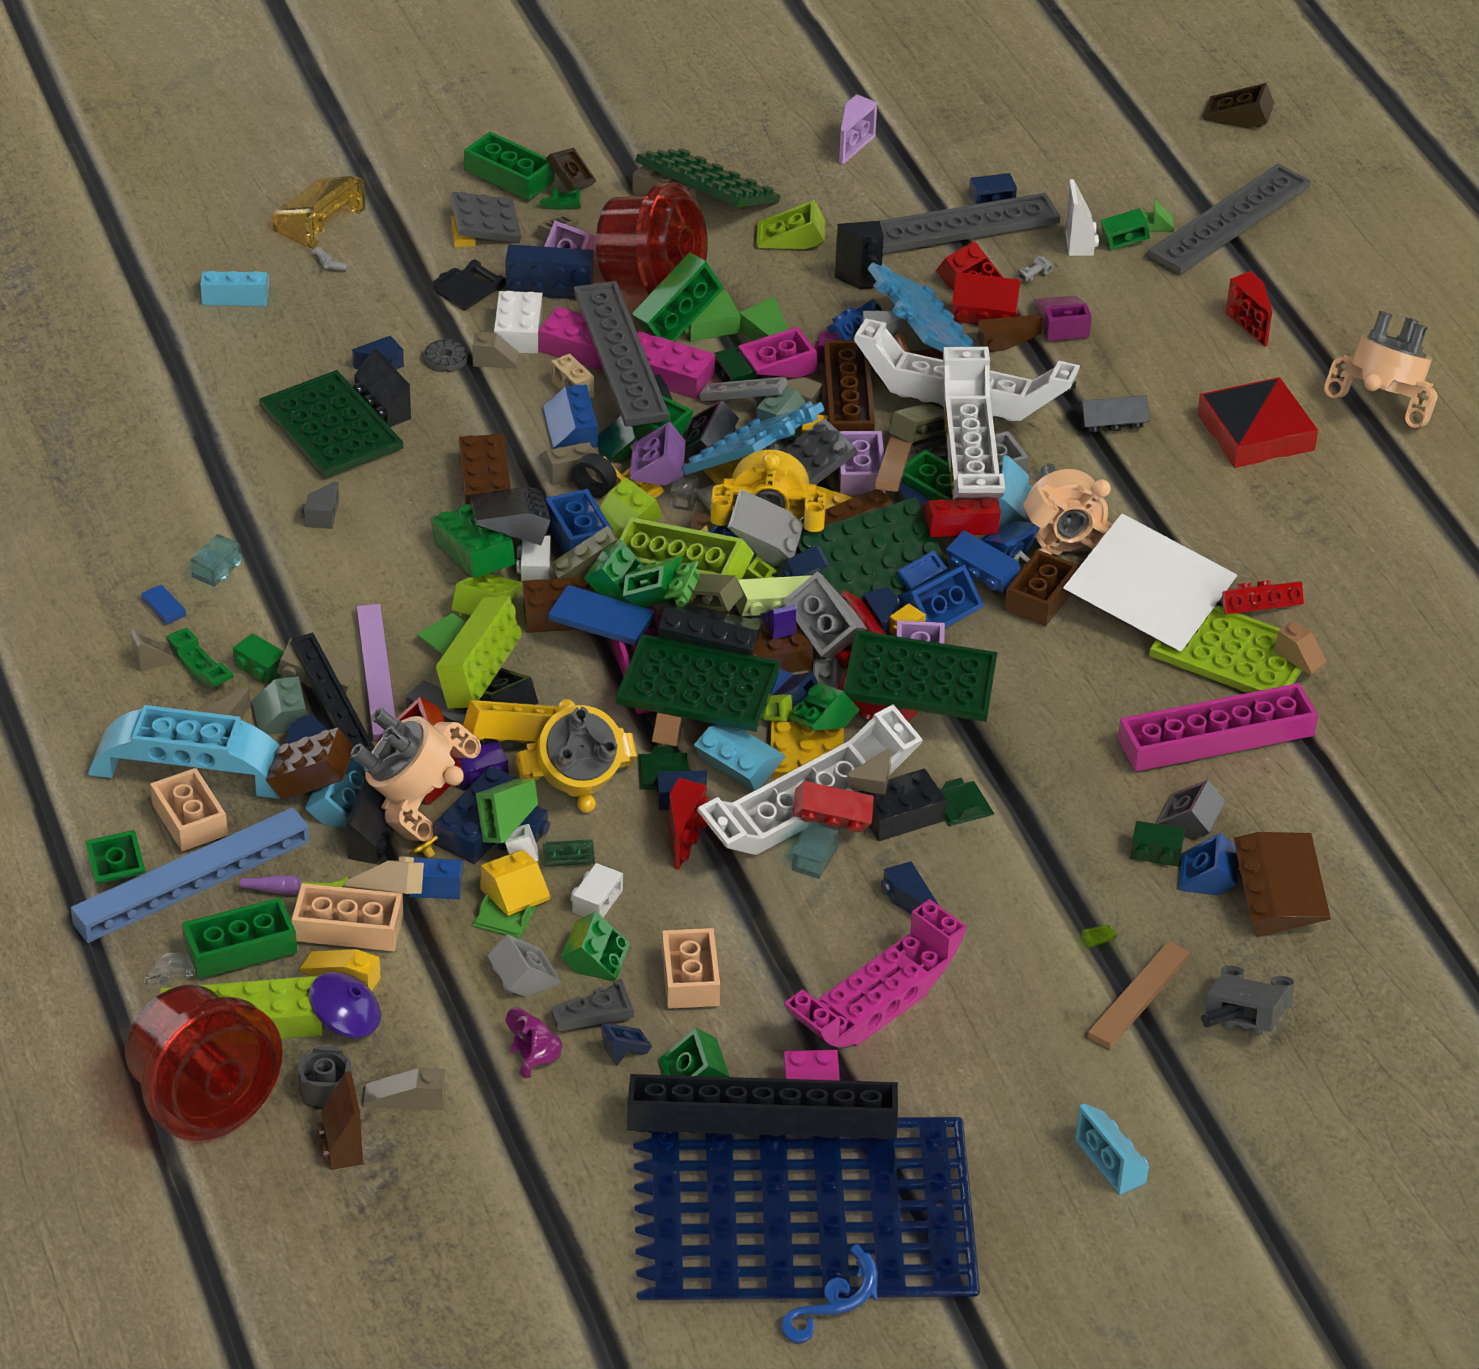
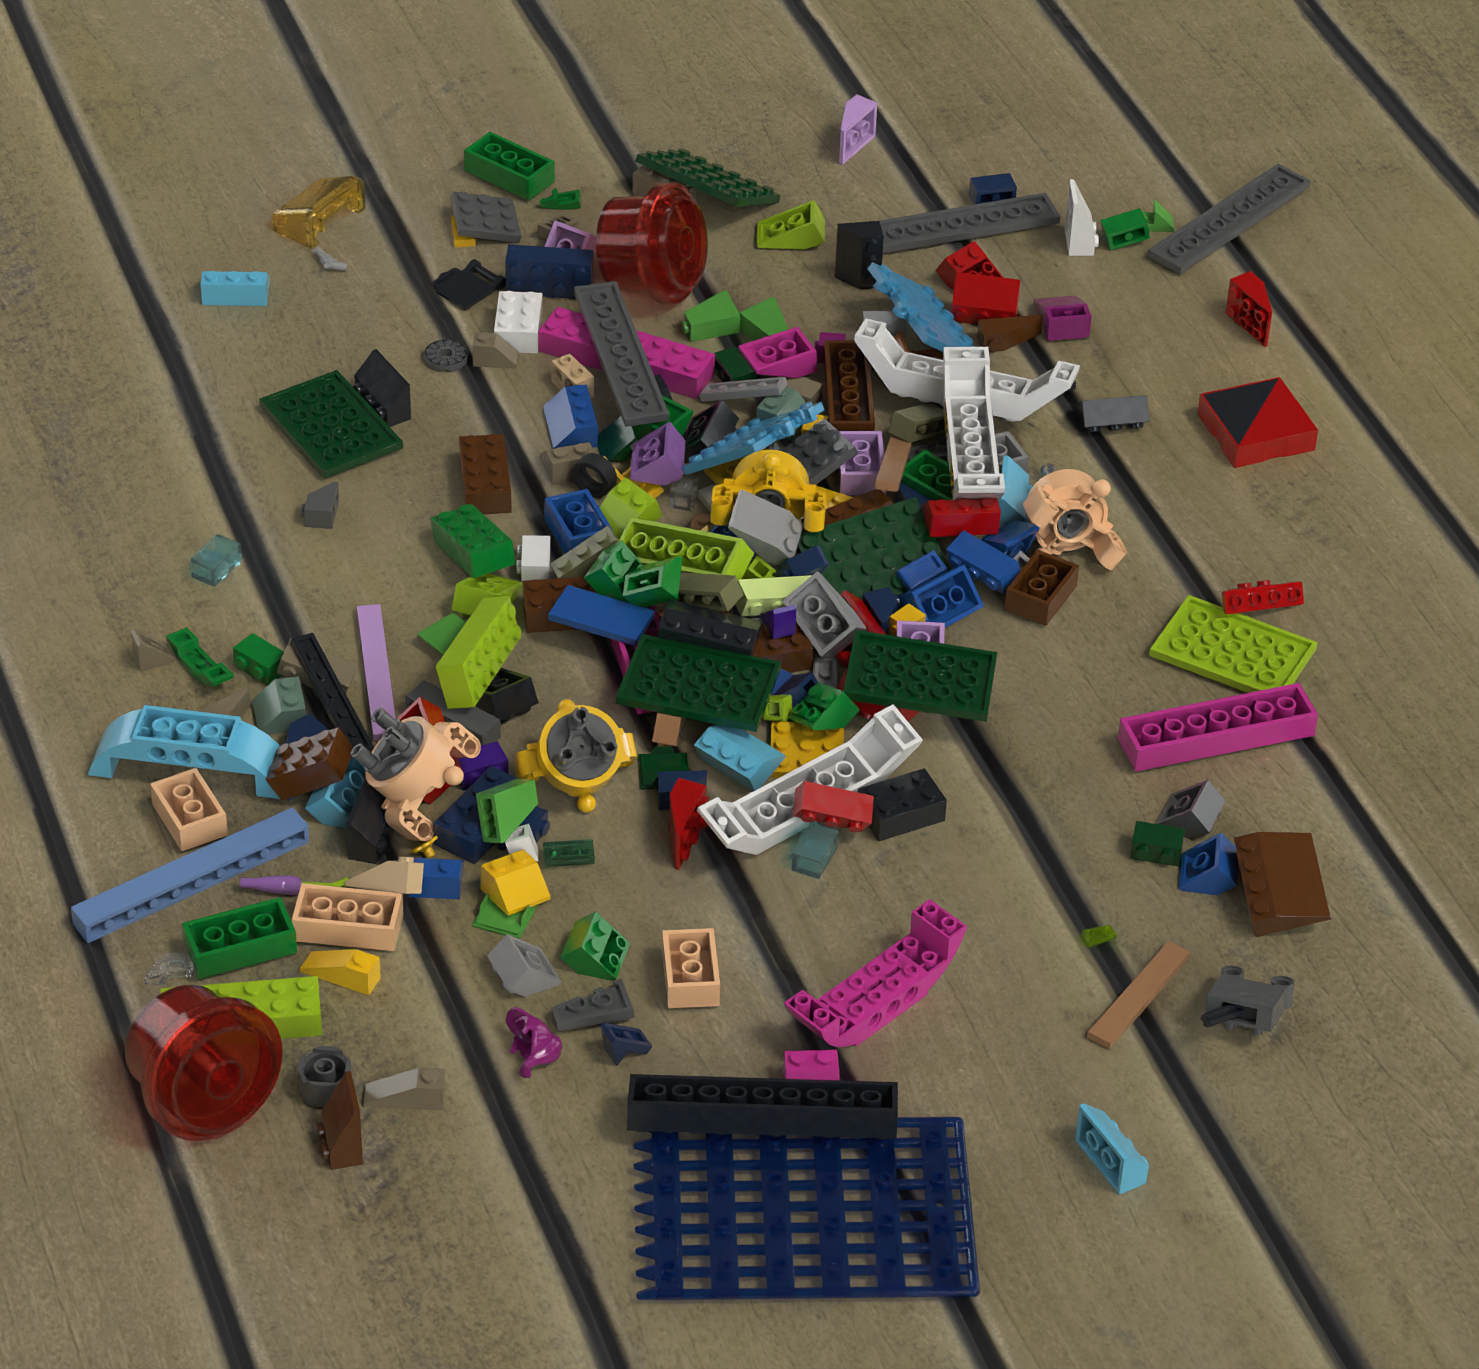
(115, 857): green slope -> none
(163, 604): blue tile -> none
(345, 1004): dark purple dish -> none
(386, 346): dark blue slope -> none
(507, 720): yellow brick -> none
(512, 512): black slope -> none
(571, 169): dark brown tile -> none
(597, 891): white brick -> none
(678, 299): green brick -> none
(683, 583): bright green hinge -> none
(695, 1056): green slope -> none
(835, 1286): blue plant -> none
(850, 320): blue bracket -> none
(871, 775): dark tan slope -> none
(905, 887): dark blue slope -> none
(964, 802): dark green piece -> none
(1039, 264): light grey bar -> none
(1150, 582): white sticker -> none
(1241, 107): dark brown slope -> none
(1300, 648): medium nougat slope -> none
(1391, 365): light nougat piece -> none

